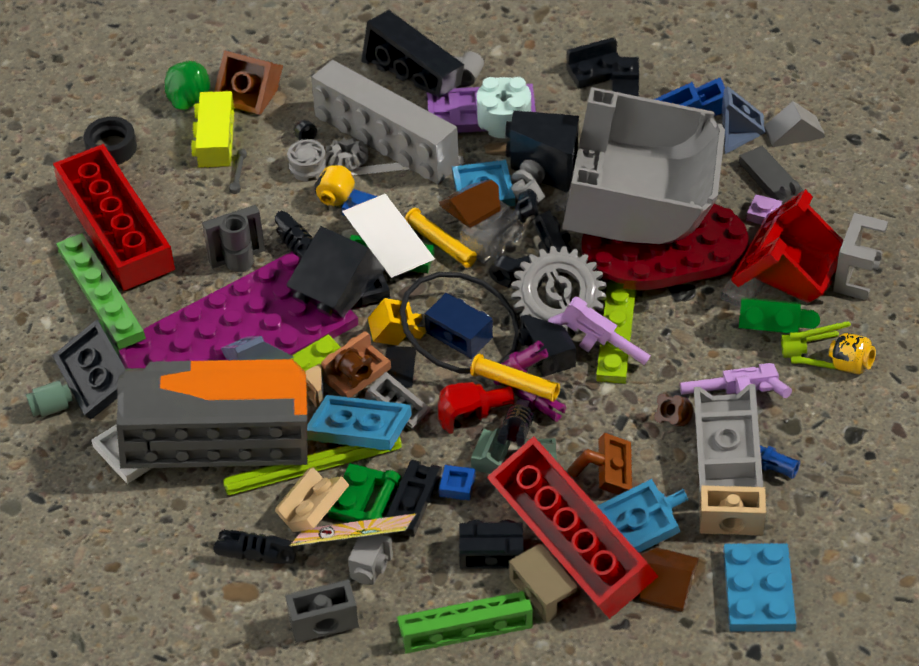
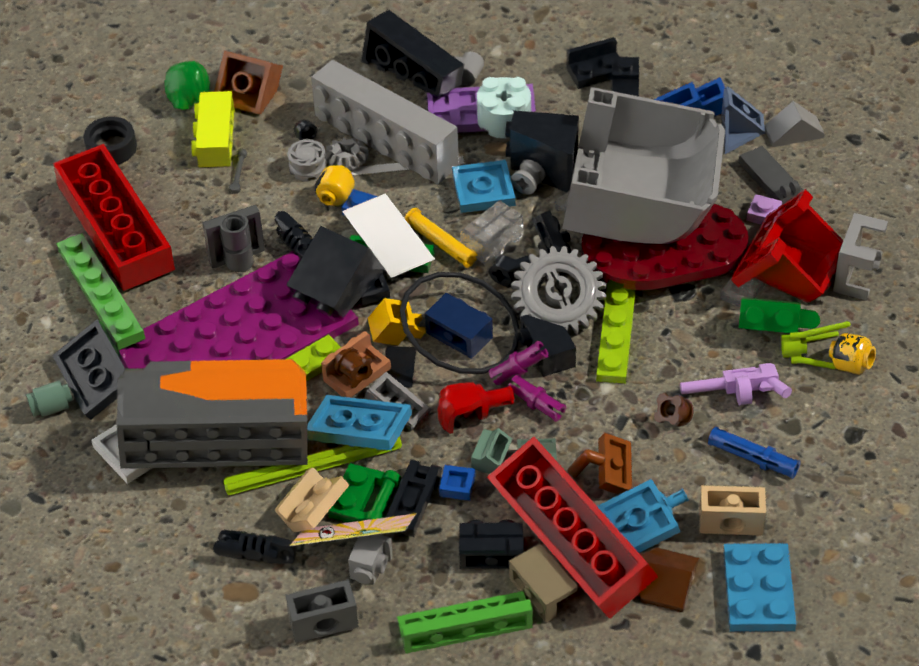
(253, 349): sand blue slope -> none
(314, 385): tan slope -> none
(473, 202): reddish brown slope -> none
(514, 378): yellow pin -> none
(516, 423): black hinge -> none
(528, 198): black piece -> none
(597, 328): lavender piece -> none
(728, 438): light grey piece -> none

